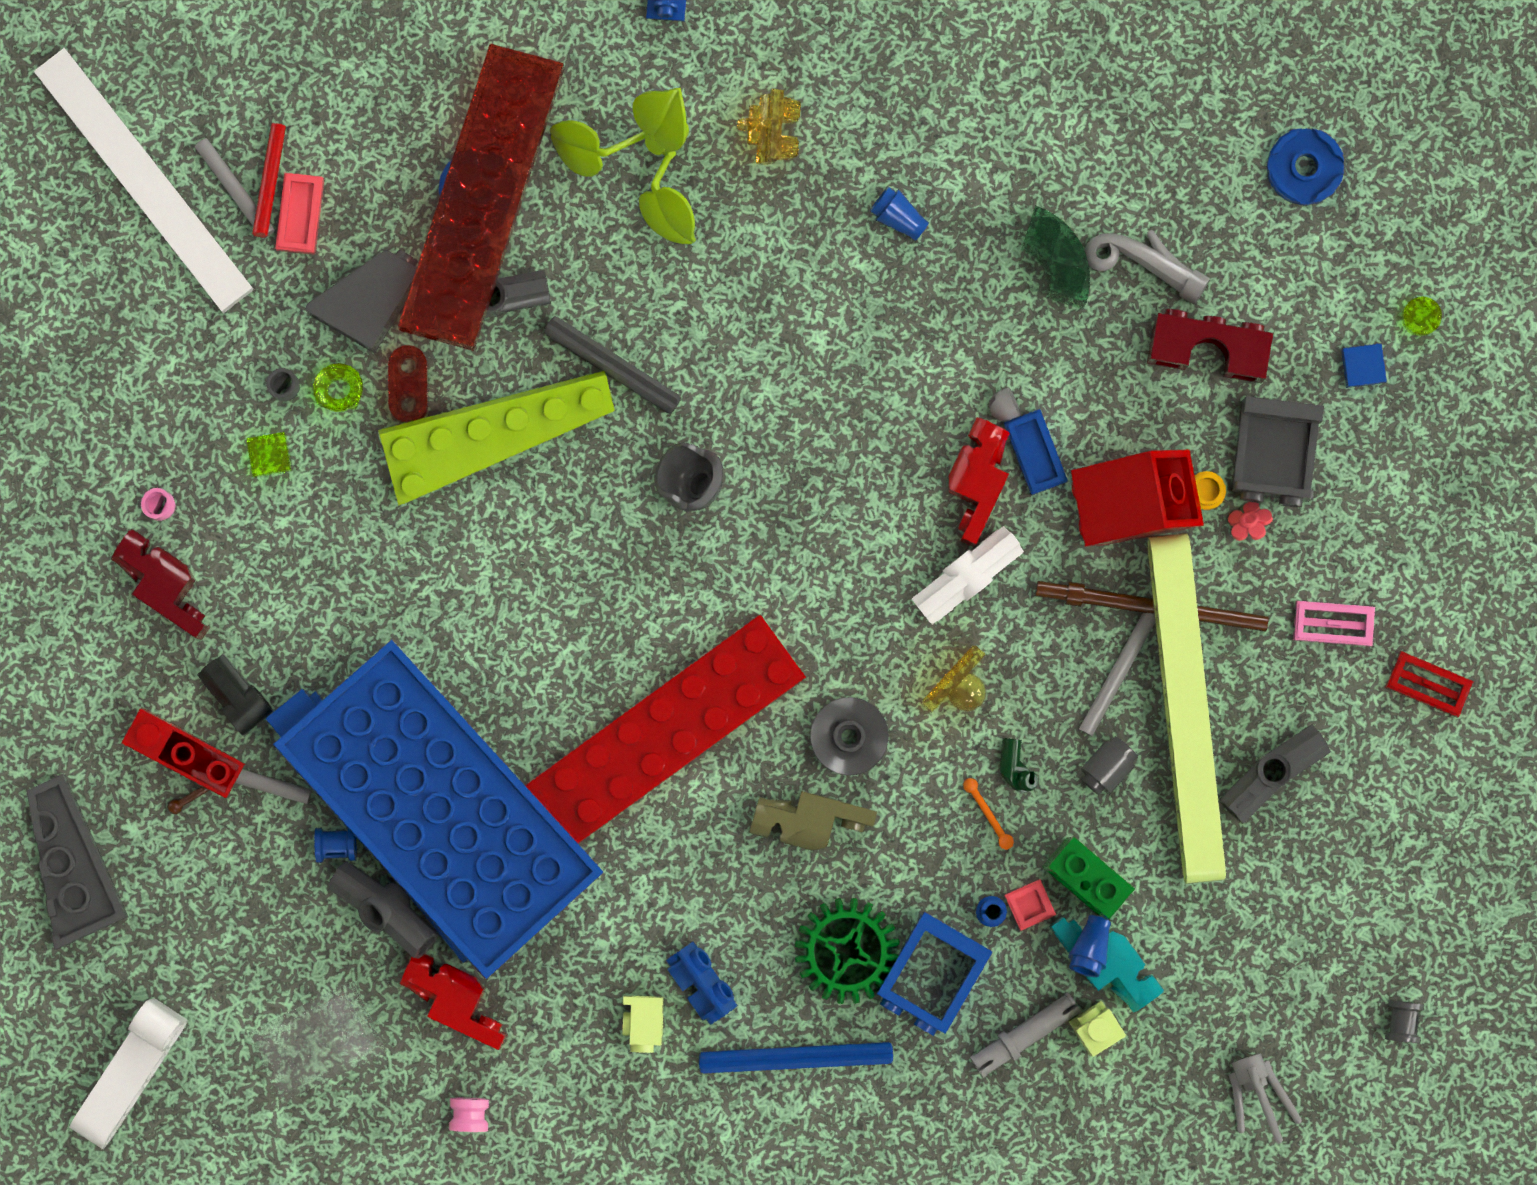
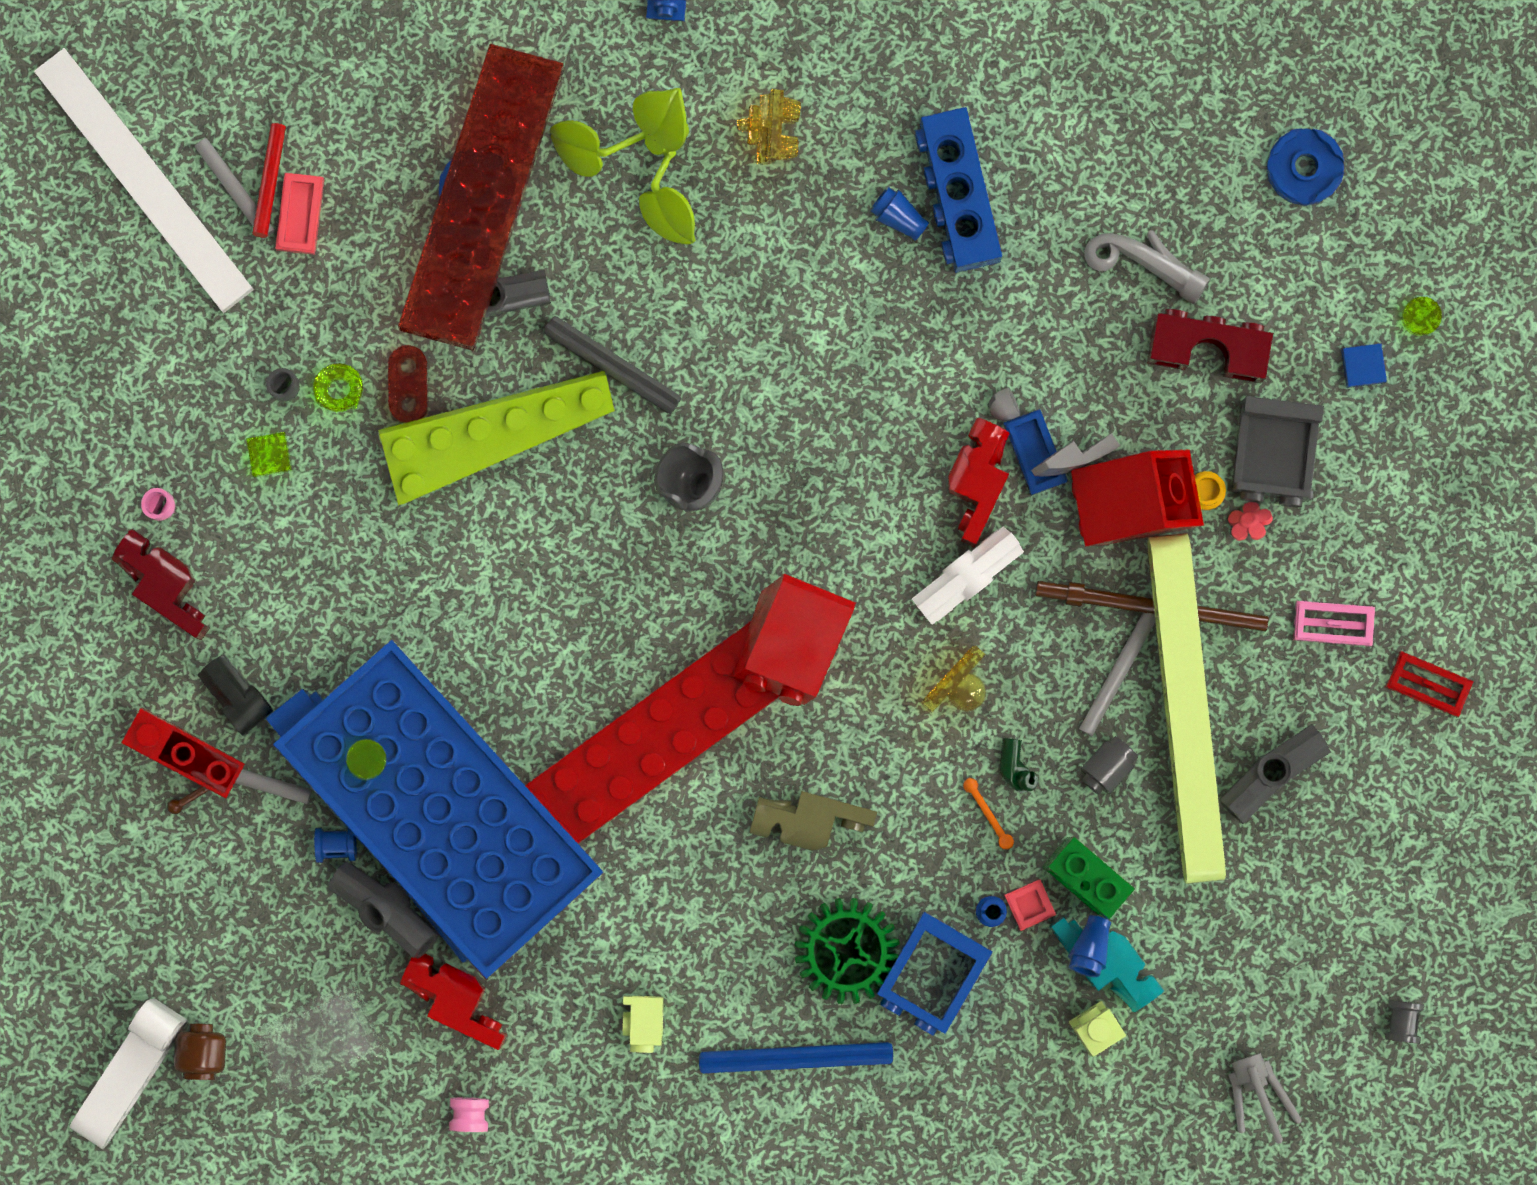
(73, 871): dark grey wing -> none
(199, 1052): none -> reddish brown head
(366, 759): none -> clear neon green tile
(367, 299): dark grey slope -> none
(694, 967): blue hinge -> none
(792, 639): none -> red slope
(864, 721): dark grey dish -> none
(955, 130): none -> blue brick
(1024, 1035): light grey pin -> none
(1060, 256): clear green brick -> none
(1072, 458): none -> light grey slope

